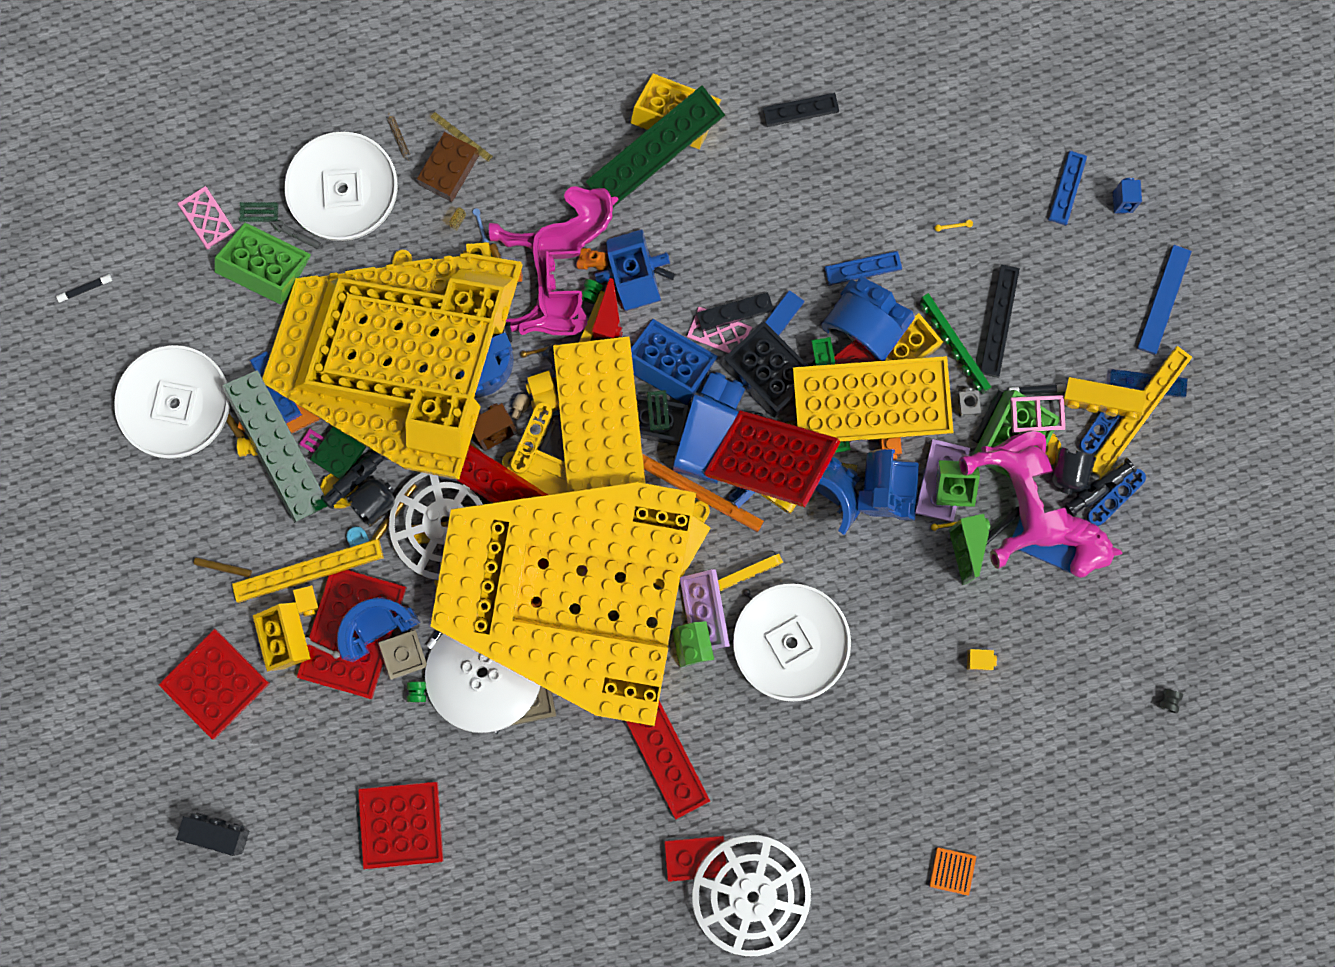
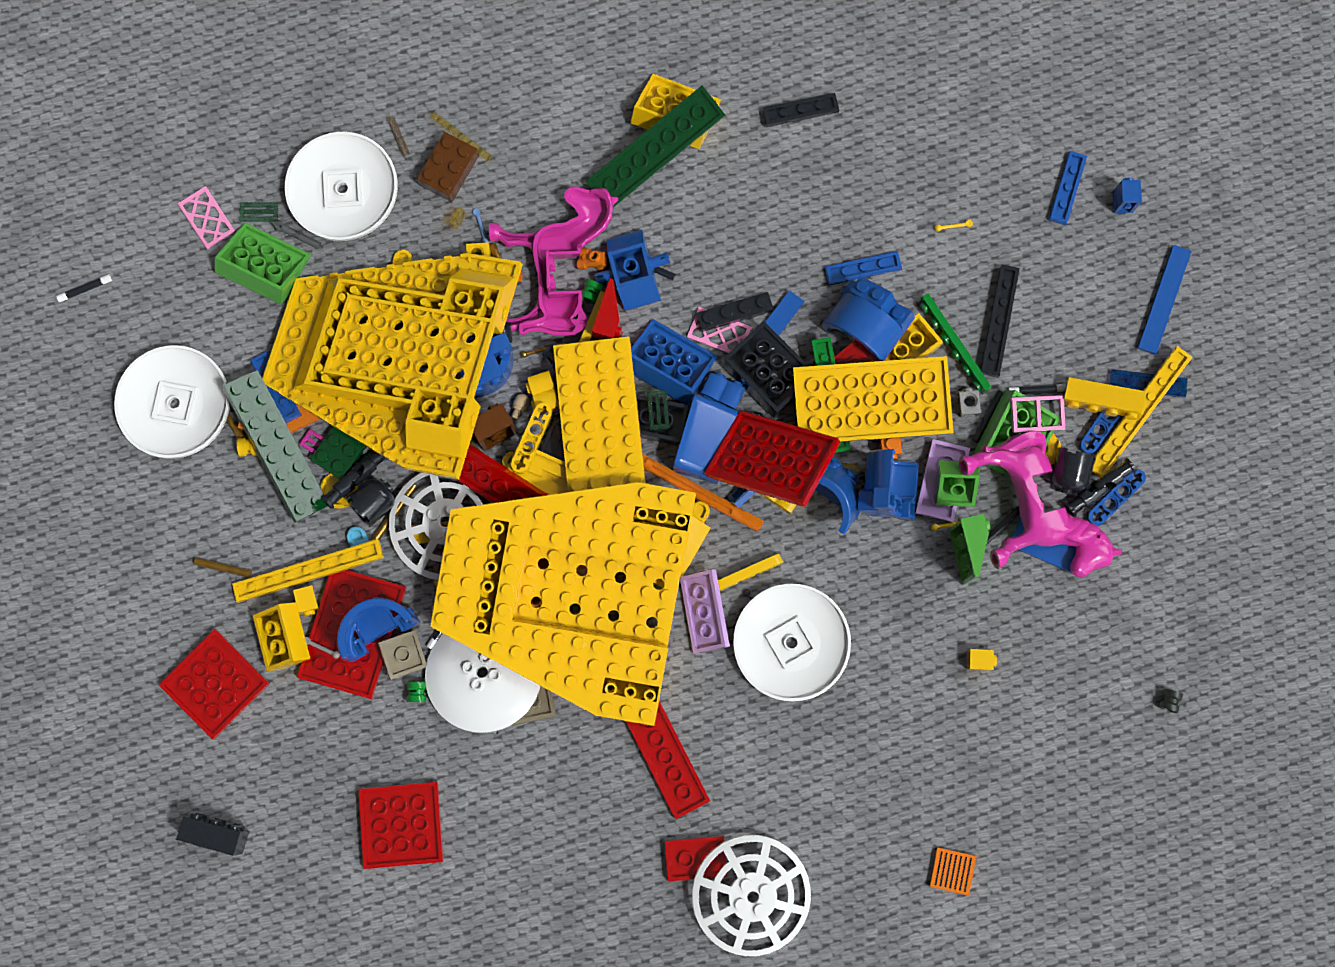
(692, 644): bright green slope -> none

